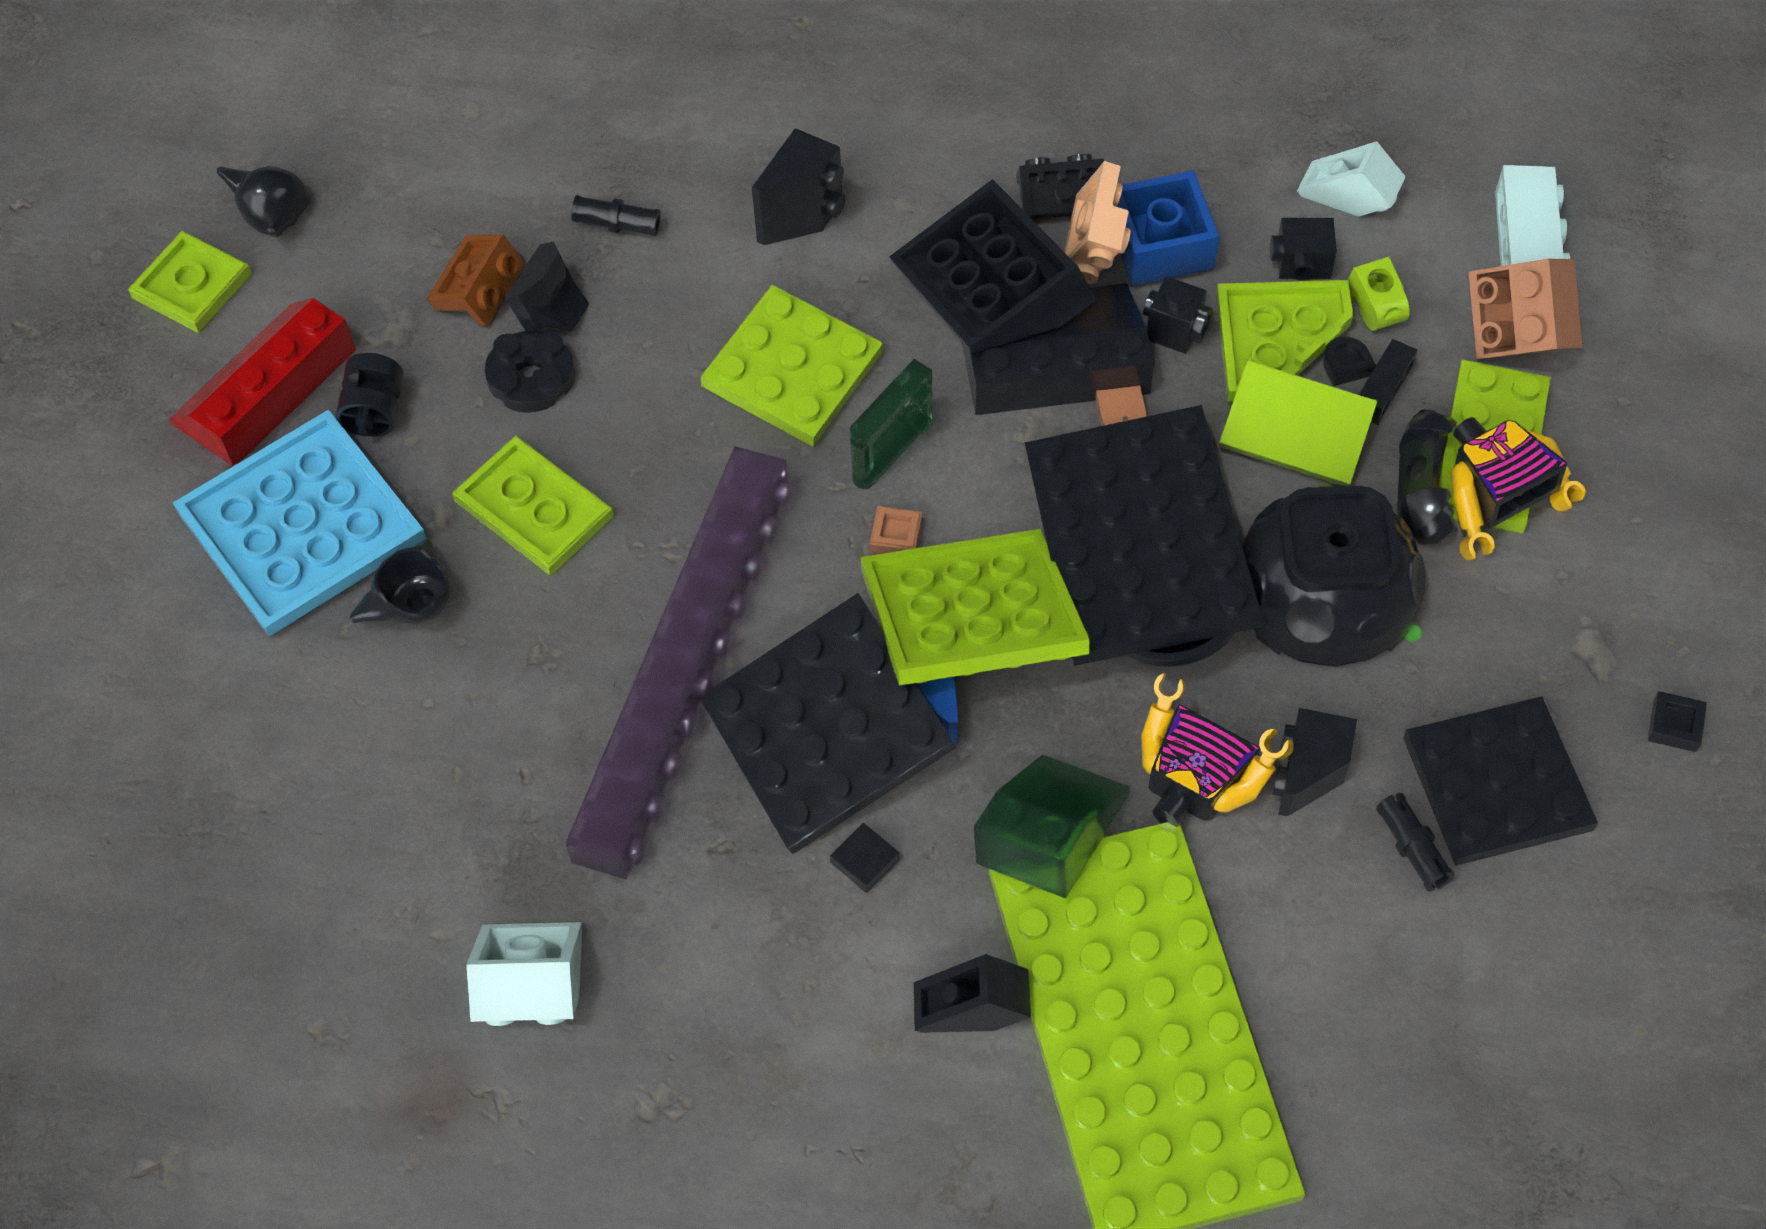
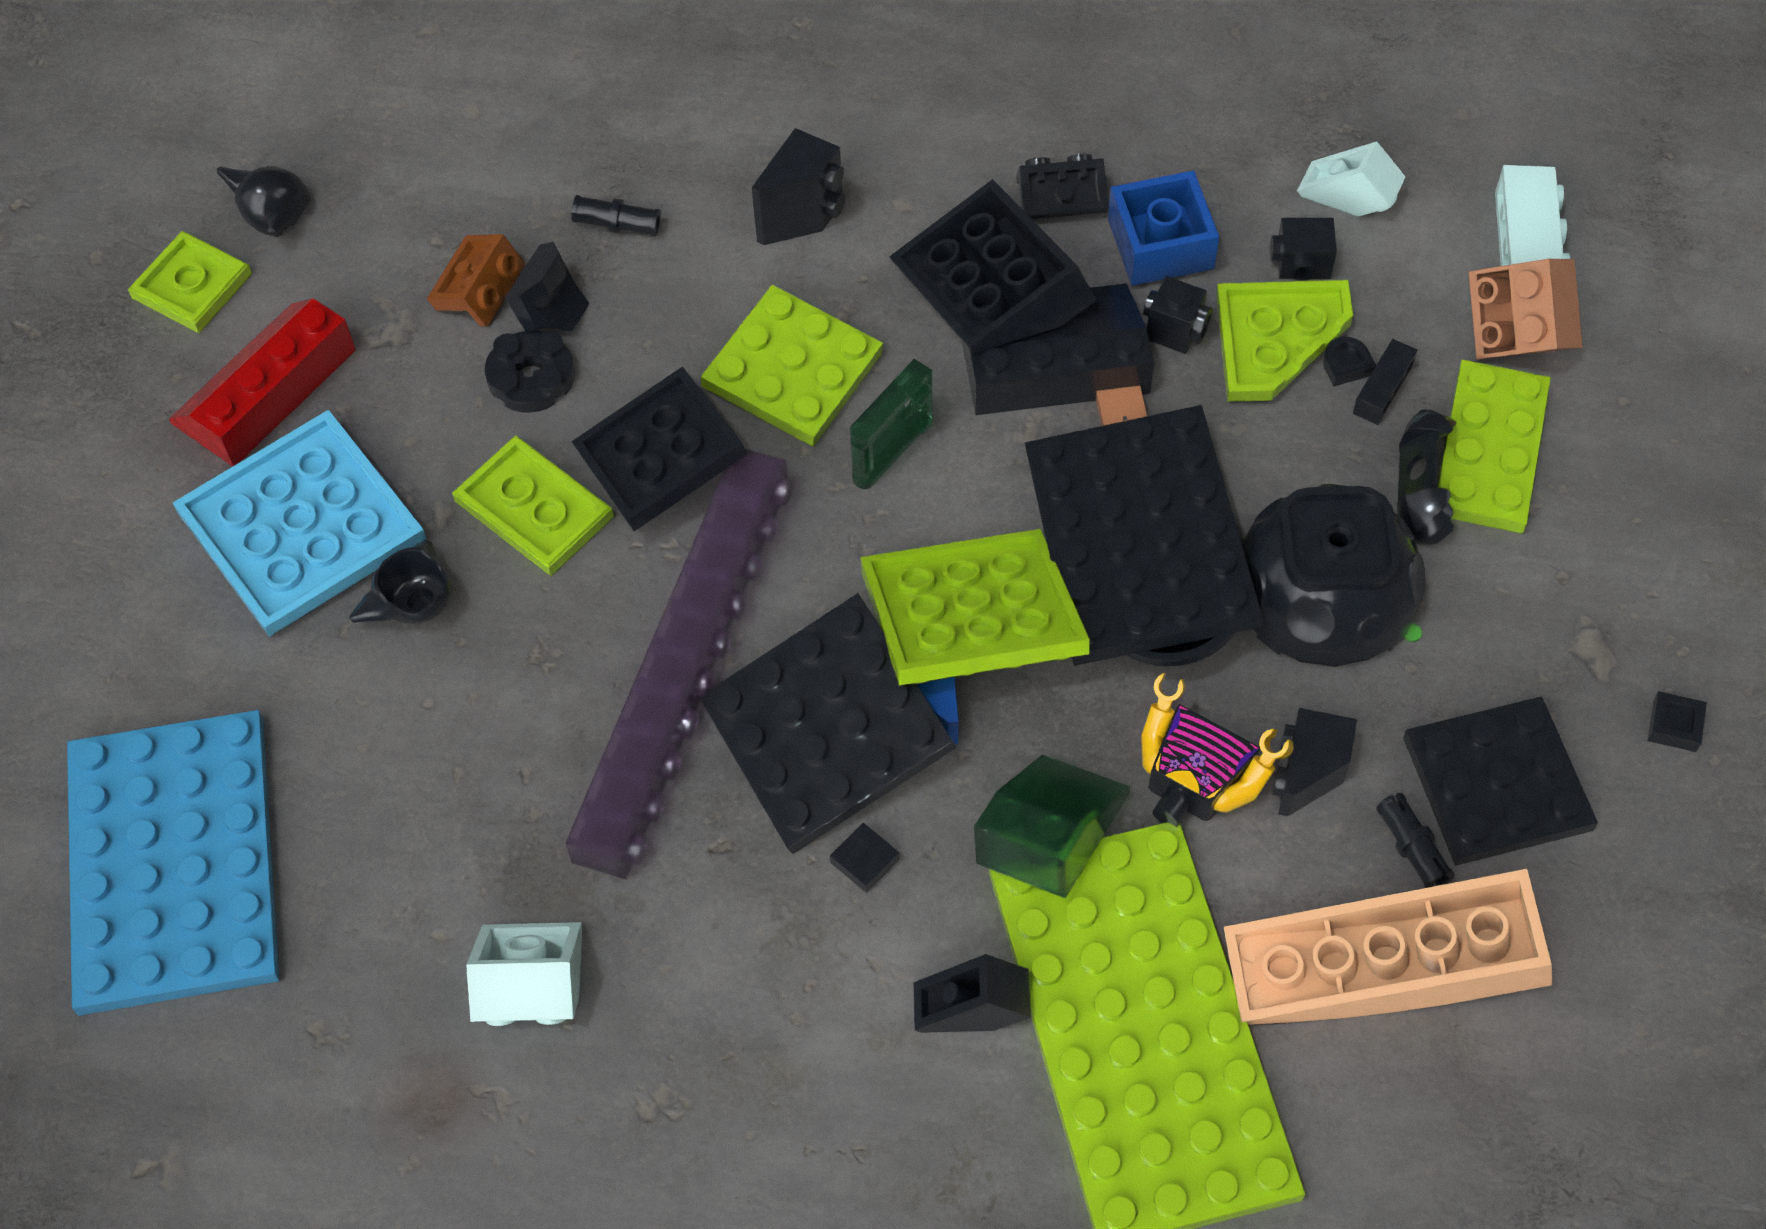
(170, 863): none -> dark azure plate
(369, 394): black wheel -> none
(659, 448): none -> black plate
(895, 530): nougat tile -> none
(1096, 224): light nougat plate -> none
(1297, 423): lime tile -> none
(1379, 295): lime leg -> none
(1391, 952): none -> light nougat slope
(1504, 474): torso -> none

